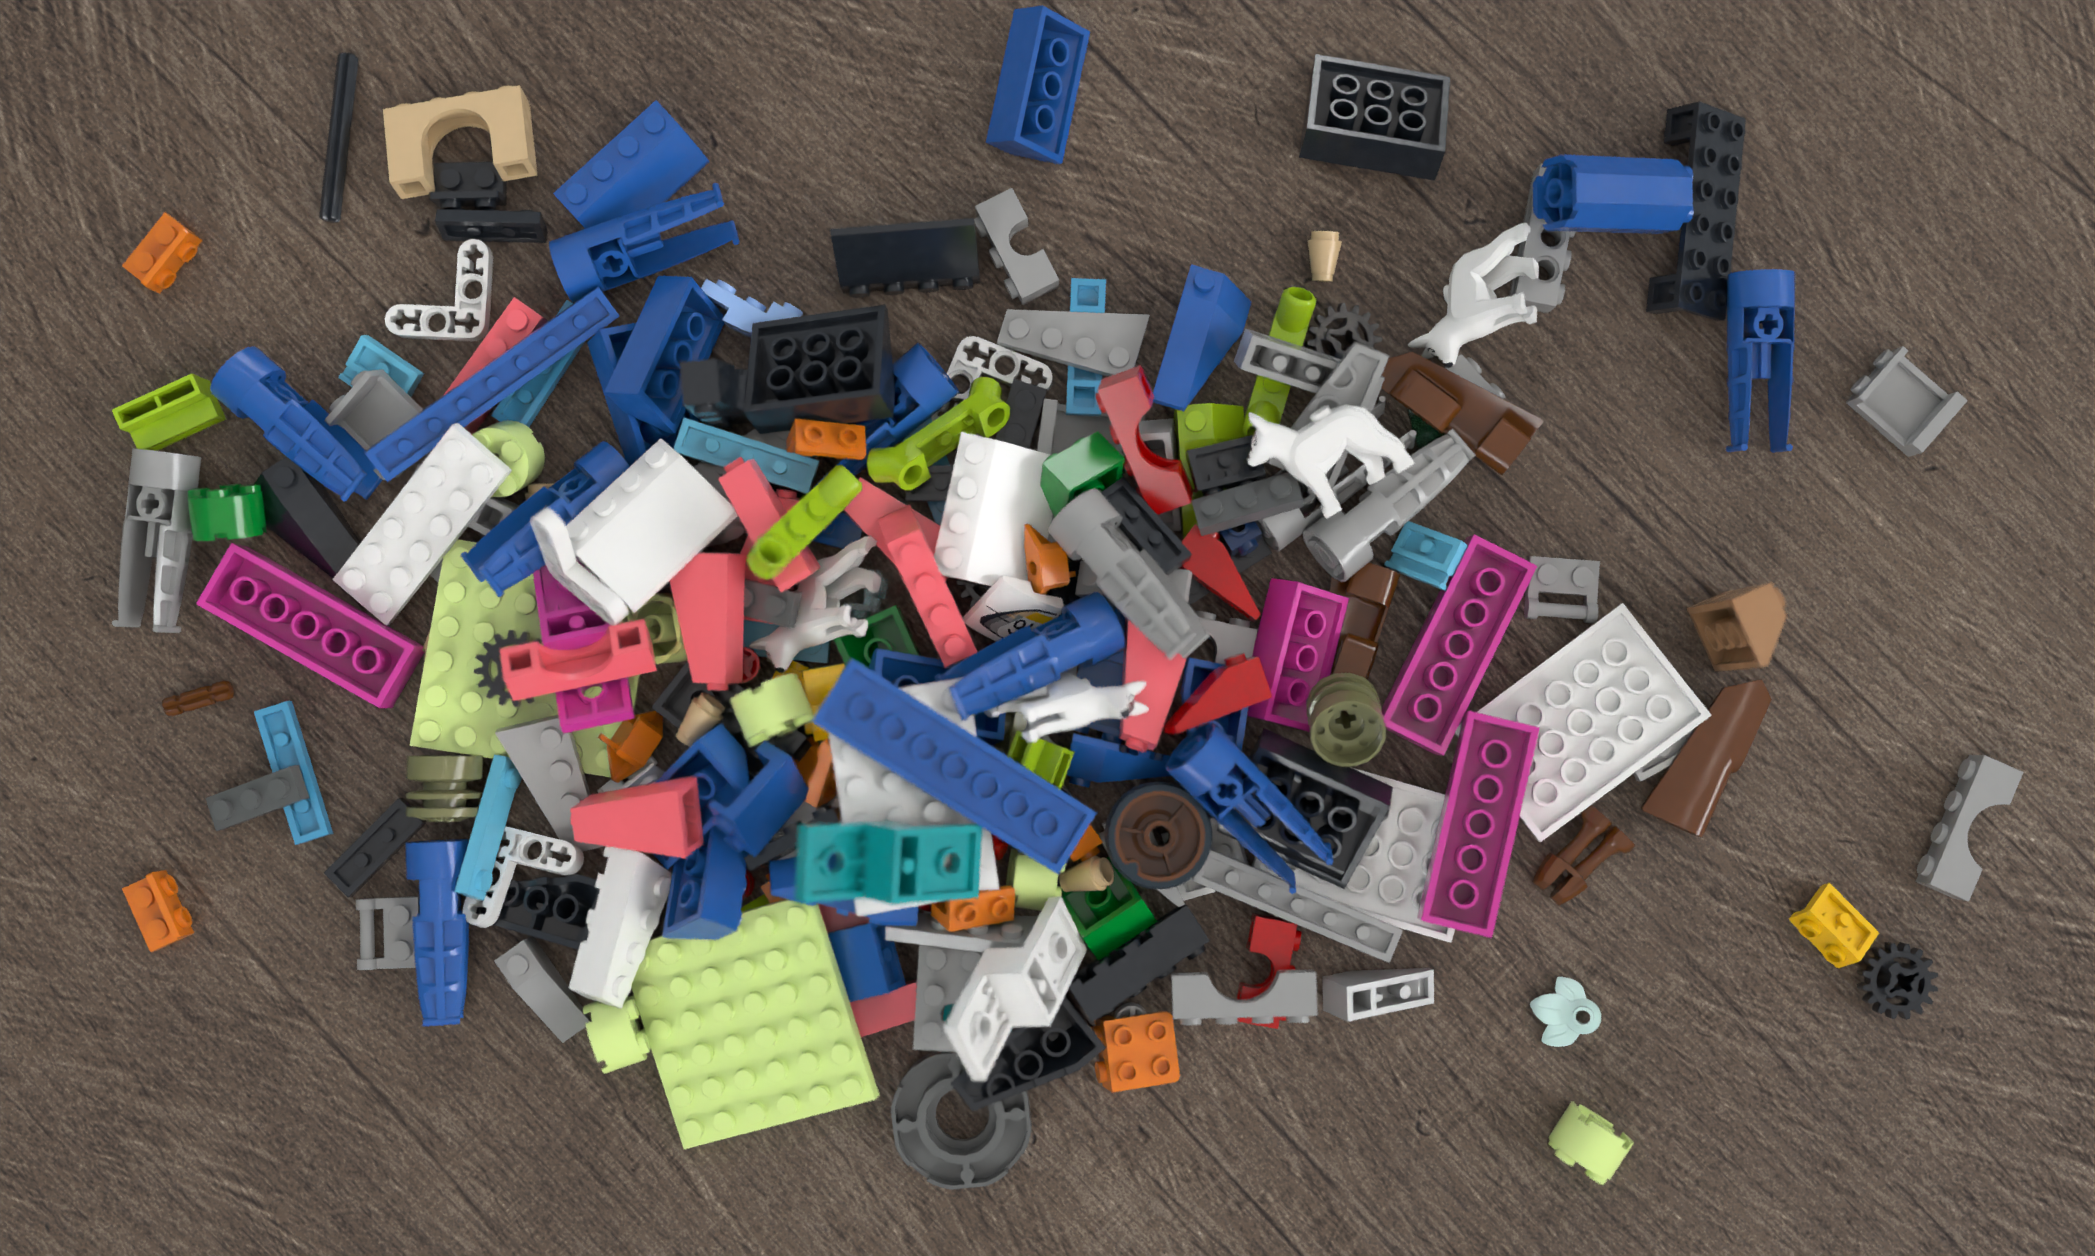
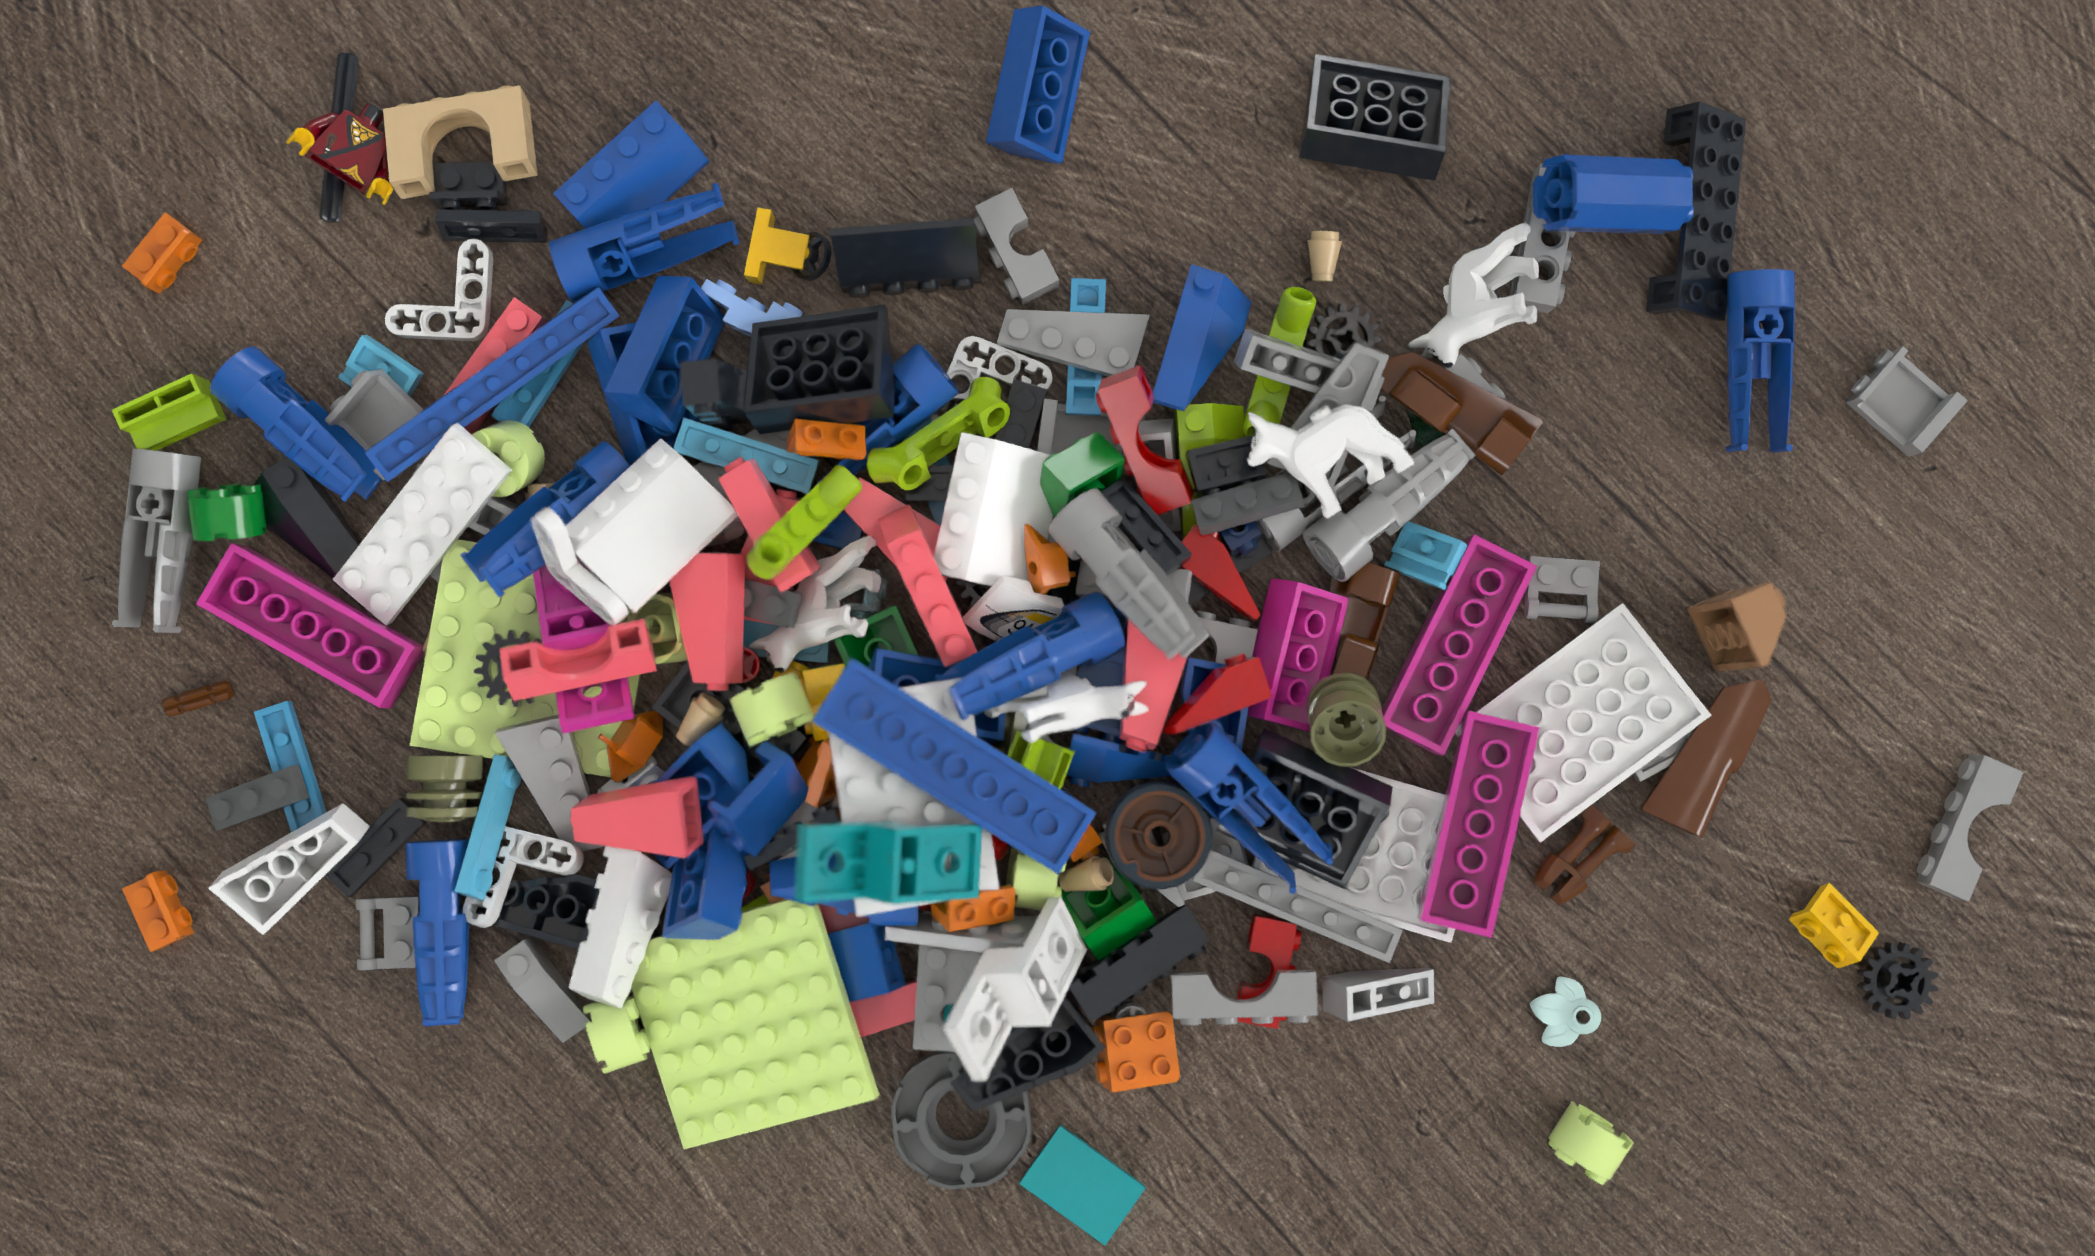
(284, 871): none -> white wedge
(349, 148): none -> dark red torso
(783, 249): none -> yellow piece
(1082, 1184): none -> teal tile

